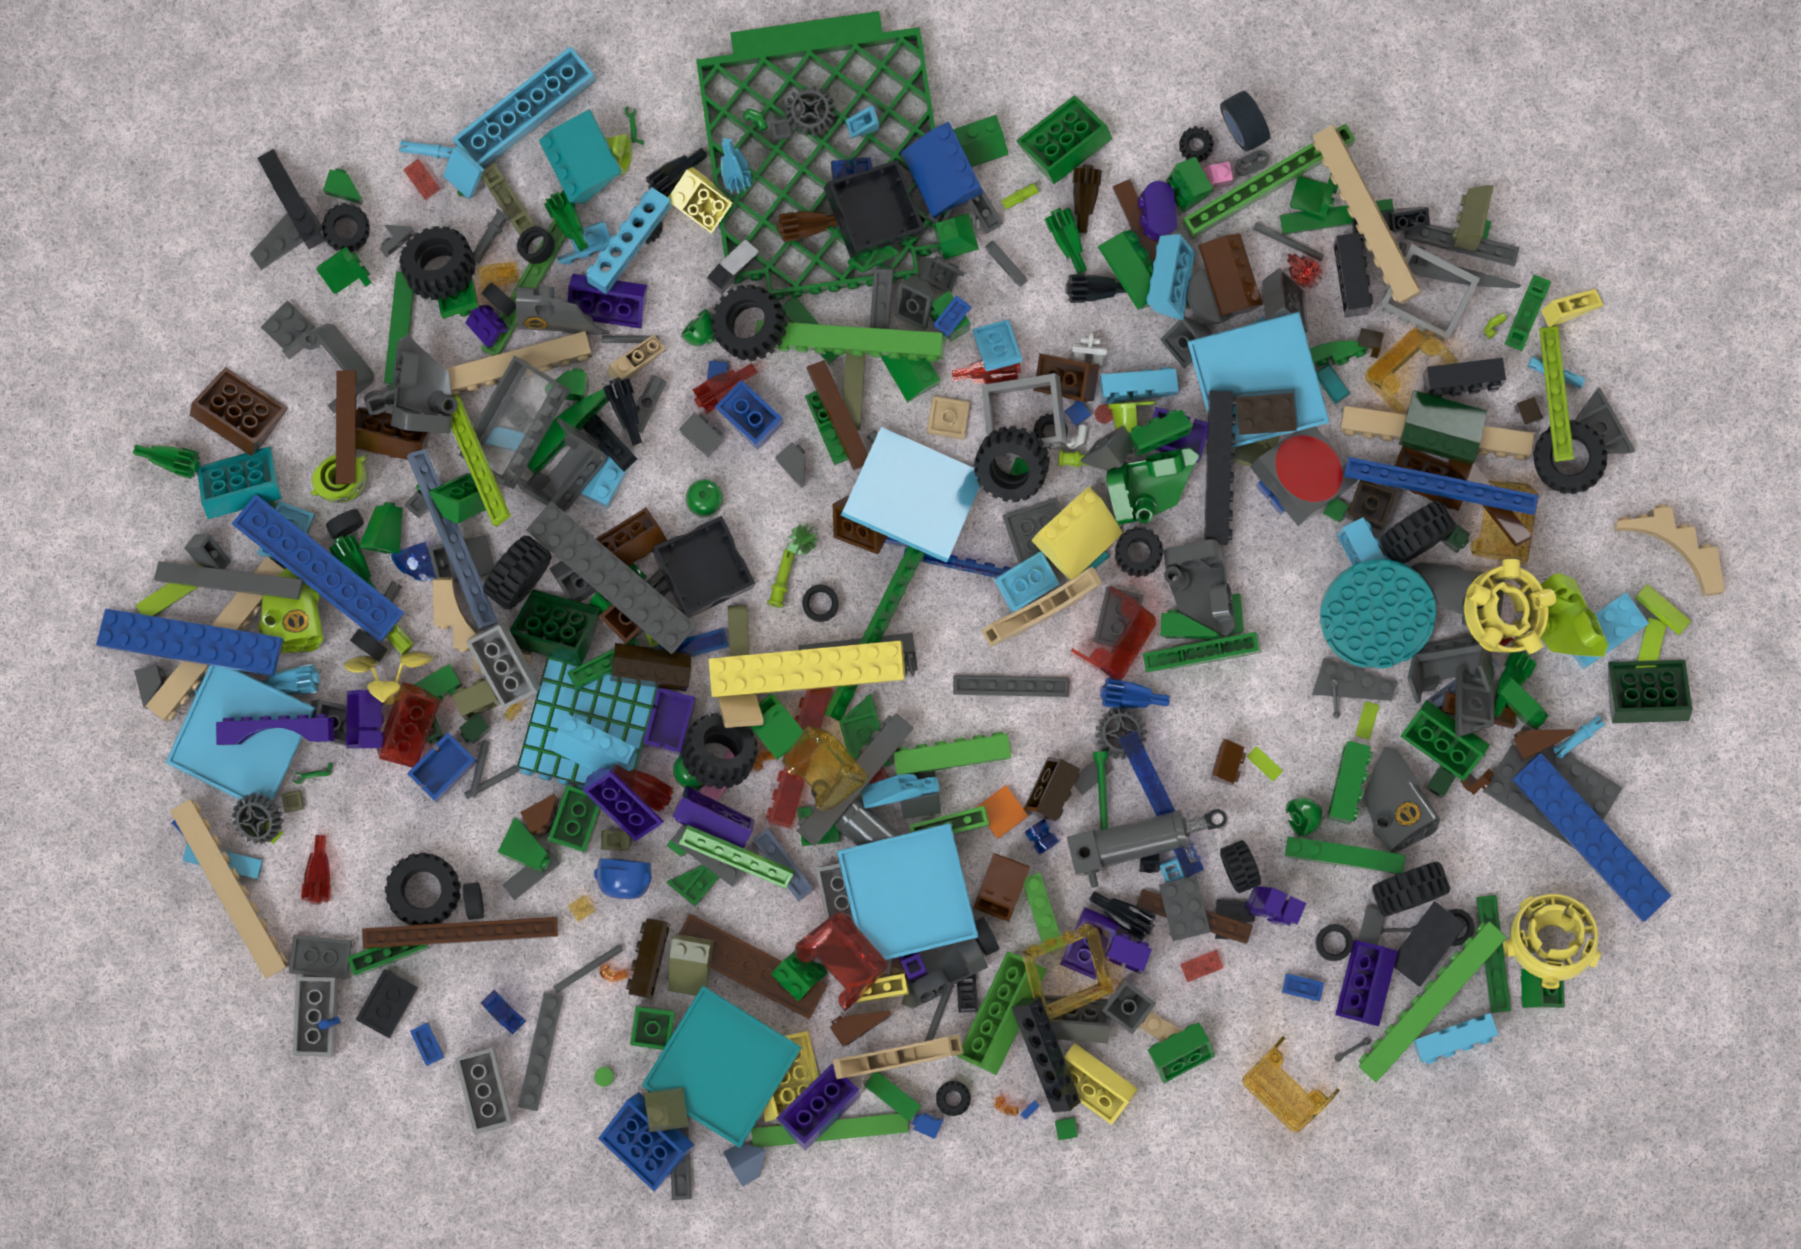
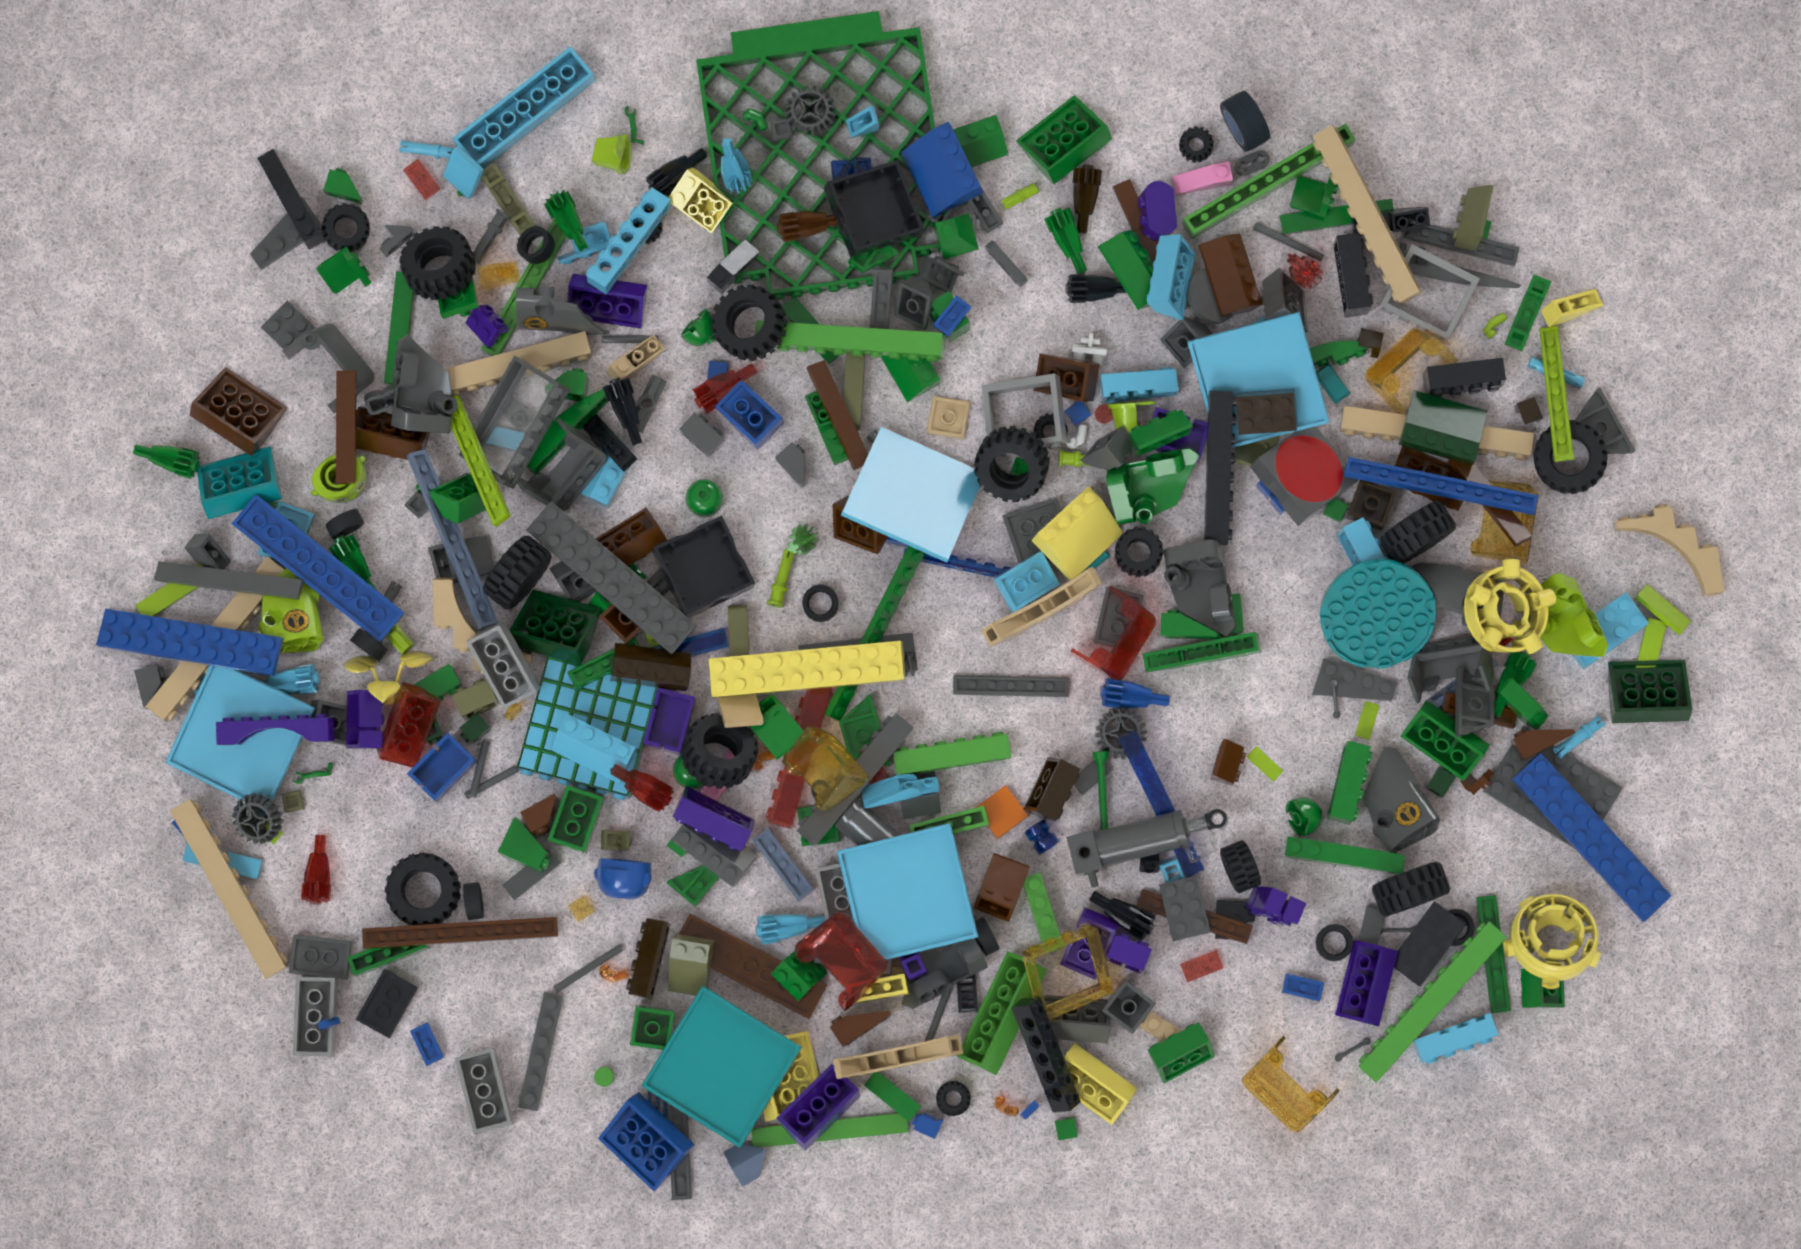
(384, 530): green slope -> none
(415, 562): clear blue brick -> none
(499, 299): black tyre -> none
(503, 1012): clear blue brick -> none
(580, 157): teal slope -> none
(621, 803): dark purple slope -> none
(666, 1110): olive slope -> none
(736, 856): bright green plate -> none
(785, 926): none -> medium azure piece
(979, 375): clear red piece -> none
(997, 345): medium azure tile -> none
(1189, 184): green slope -> none
(1457, 539): dark green brick -> none

